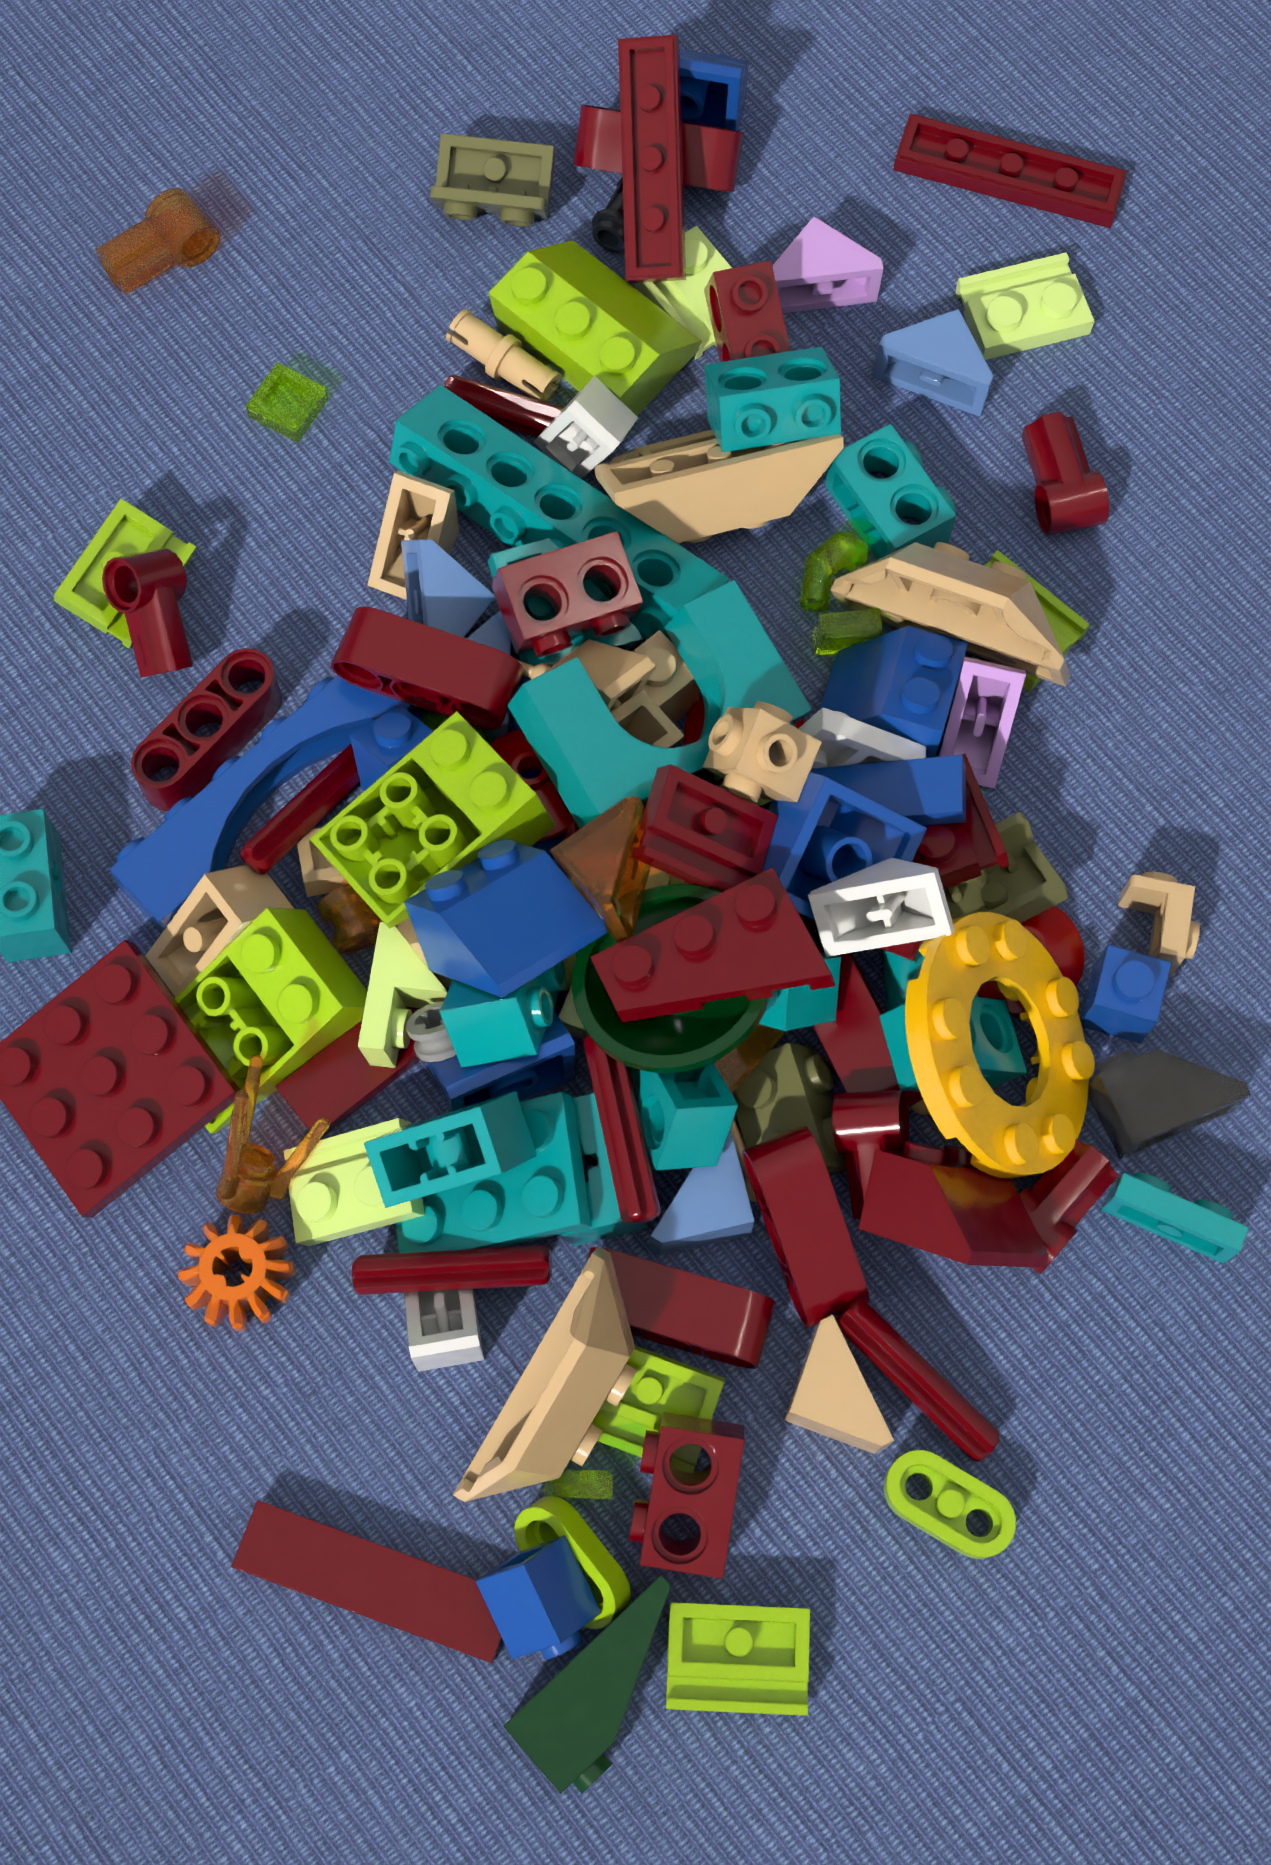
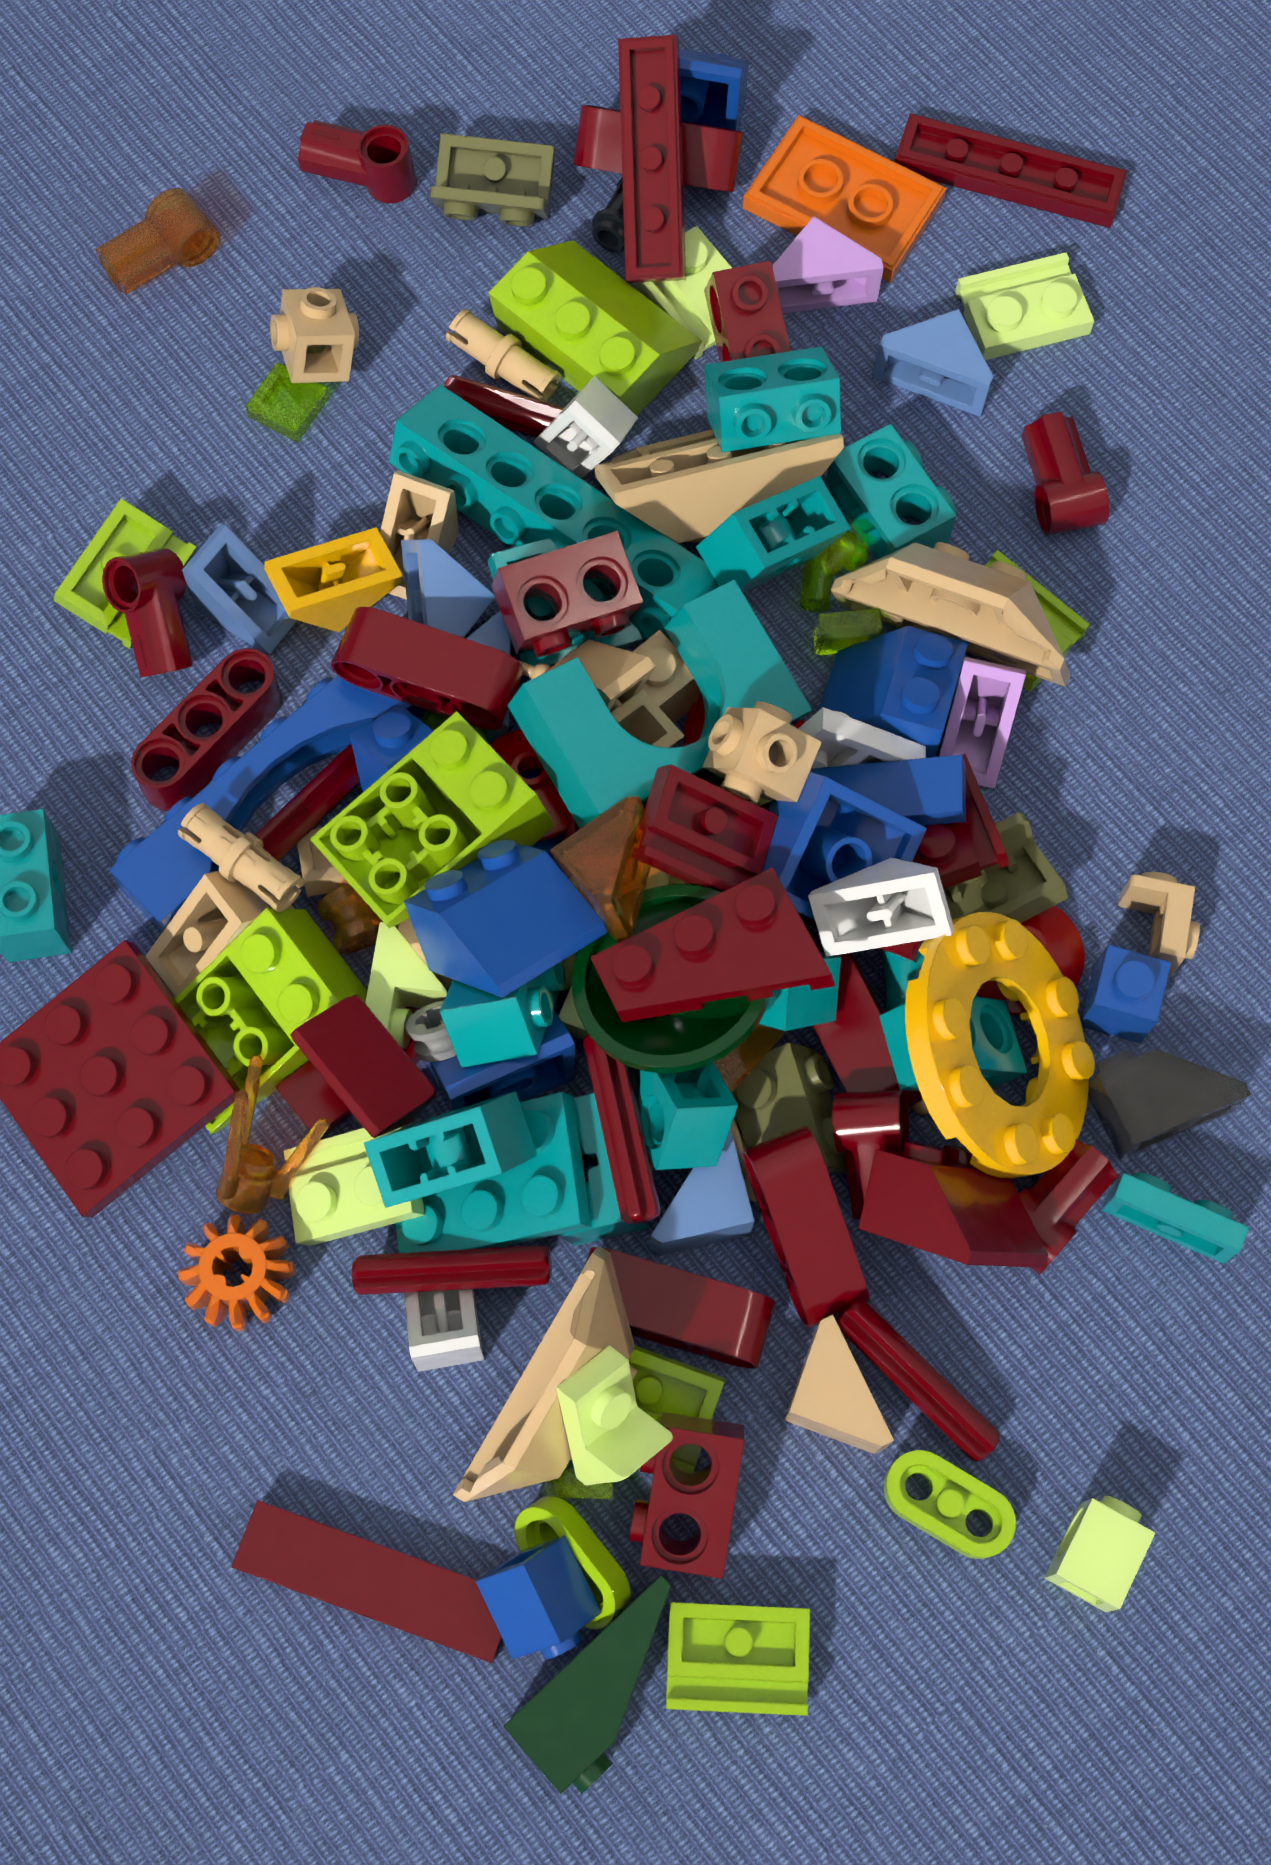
(236, 592): none -> medium blue slope
(241, 857): none -> tan pin
(315, 335): none -> tan brick
(334, 578): none -> yellow slope
(365, 1066): none -> dark red slope
(368, 158): none -> dark red piece
(603, 1423): none -> yellowish green slope
(774, 535): none -> teal brick
(847, 189): none -> orange tile
(1101, 1552): none -> yellowish green brick

